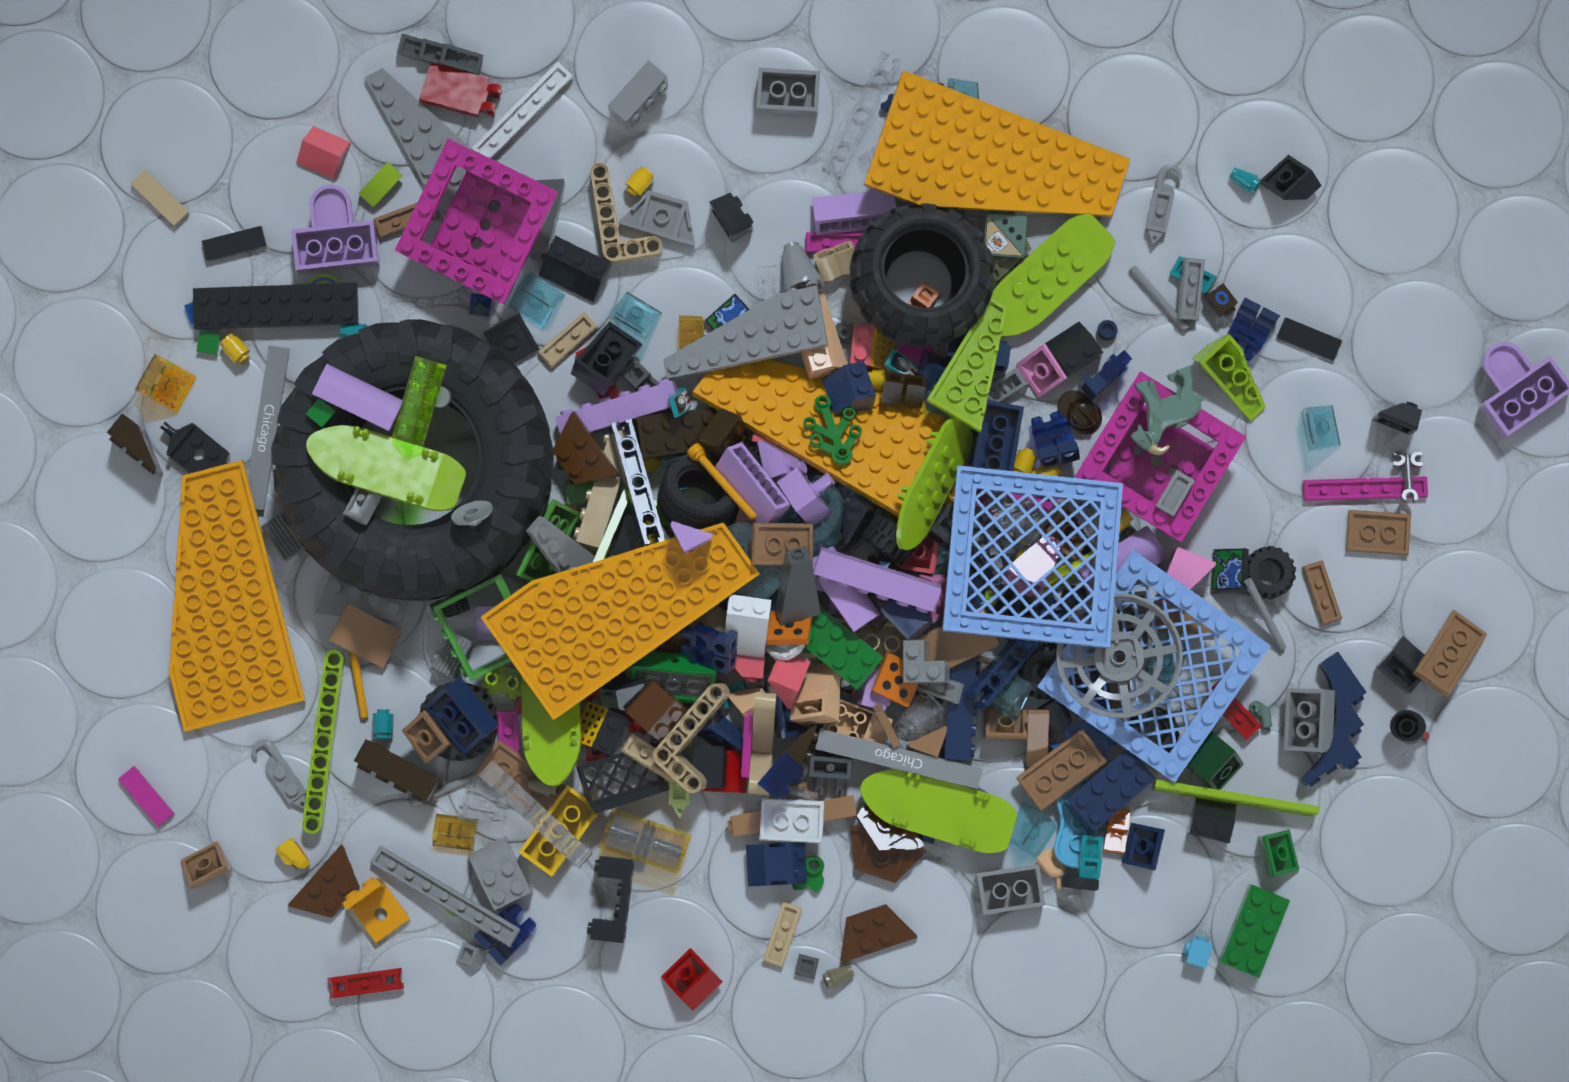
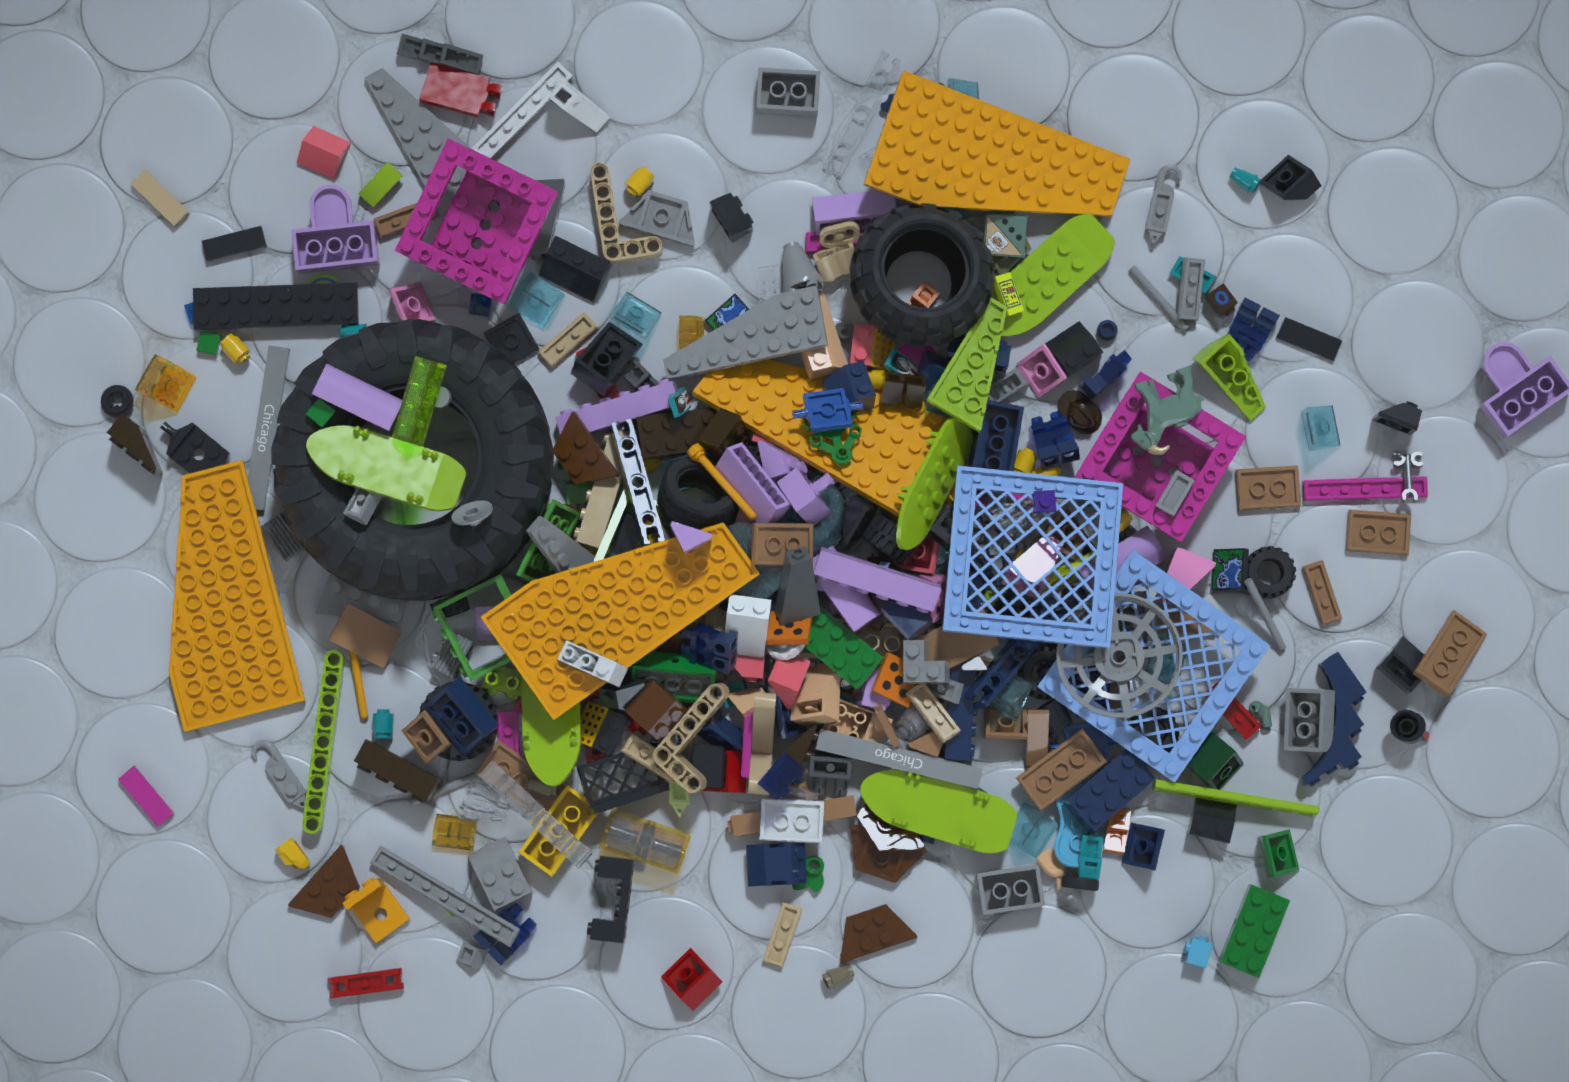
(117, 391): none -> black gear
(205, 865): medium nougat slope -> none
(412, 302): none -> bright pink slope
(578, 105): none -> white slope
(592, 663): none -> white slope
(638, 95): light grey brick -> none
(806, 966): dark grey tile -> none
(827, 410): none -> blue plate
(840, 235): none -> tan plate
(933, 712): none -> tan tile
(974, 665): none -> white slope
(1008, 294): none -> neon yellow tile
(1044, 501): none -> dark purple plate
(1268, 488): none -> medium nougat tile

